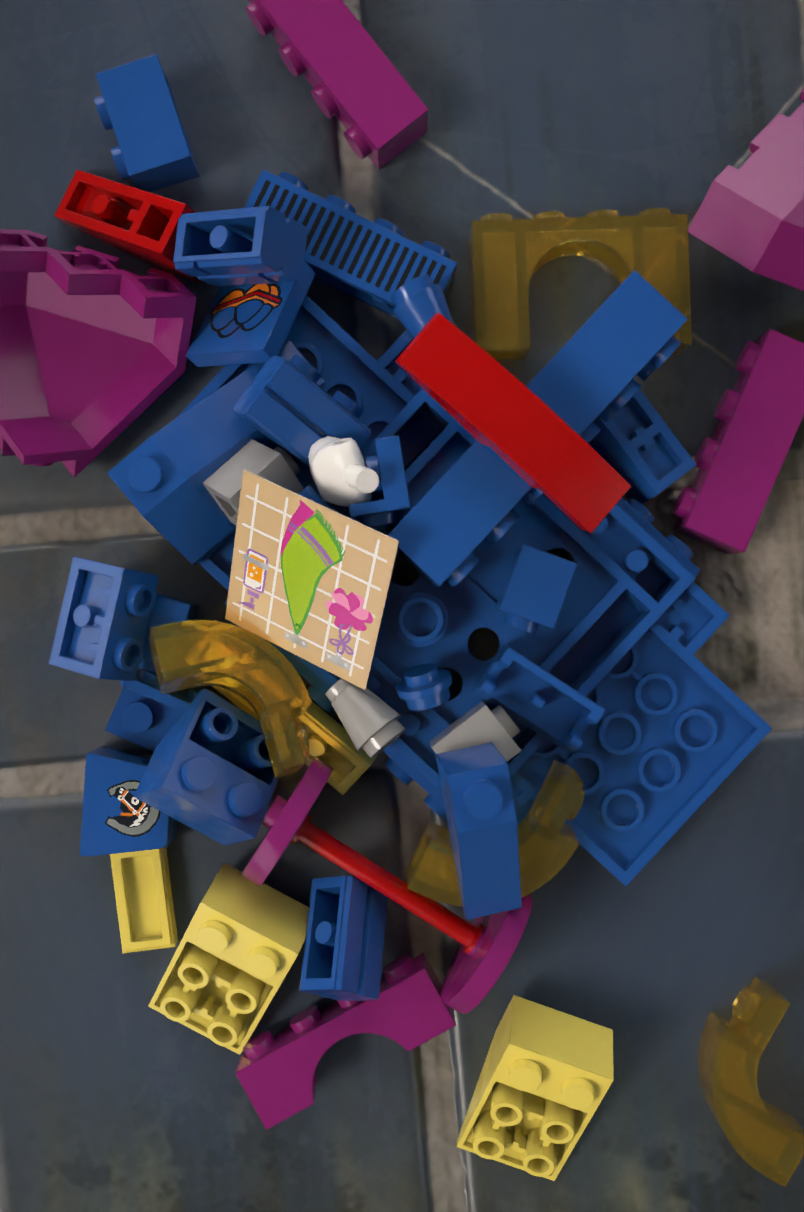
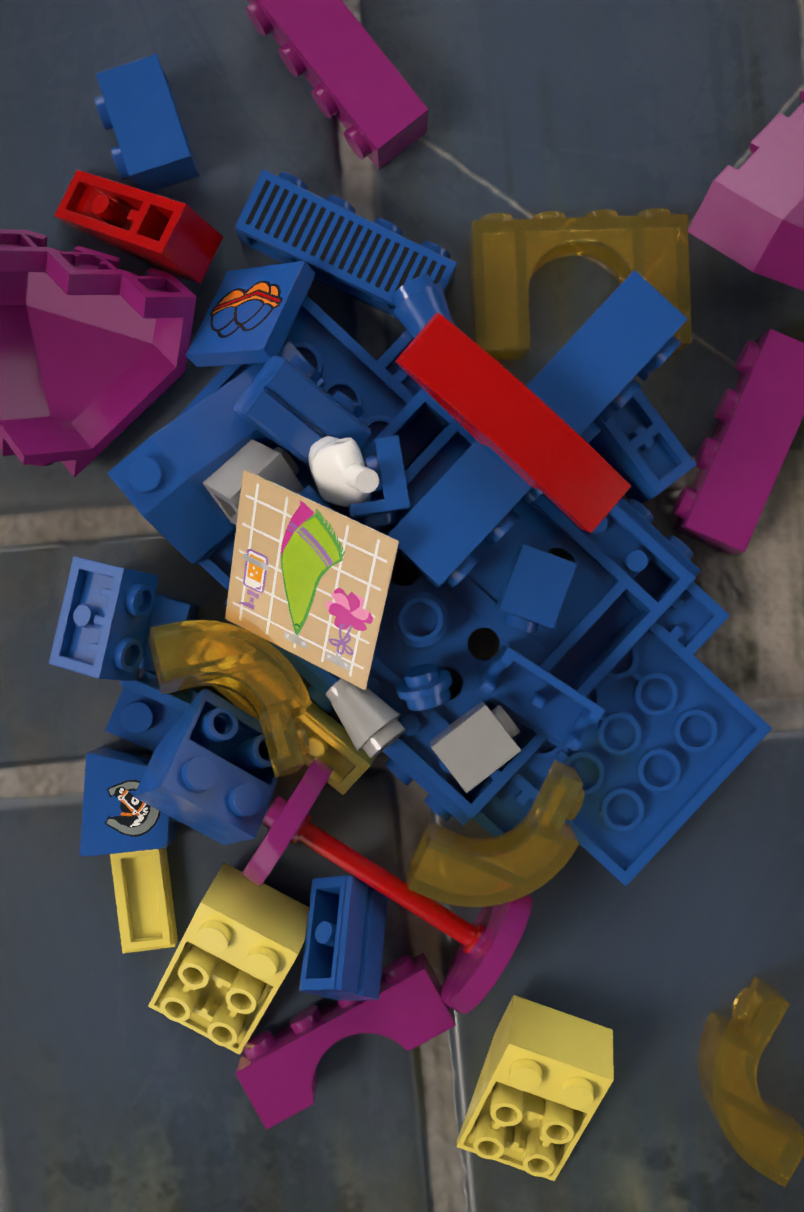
(240, 246): blue brick -> none
(482, 828): blue slope -> none

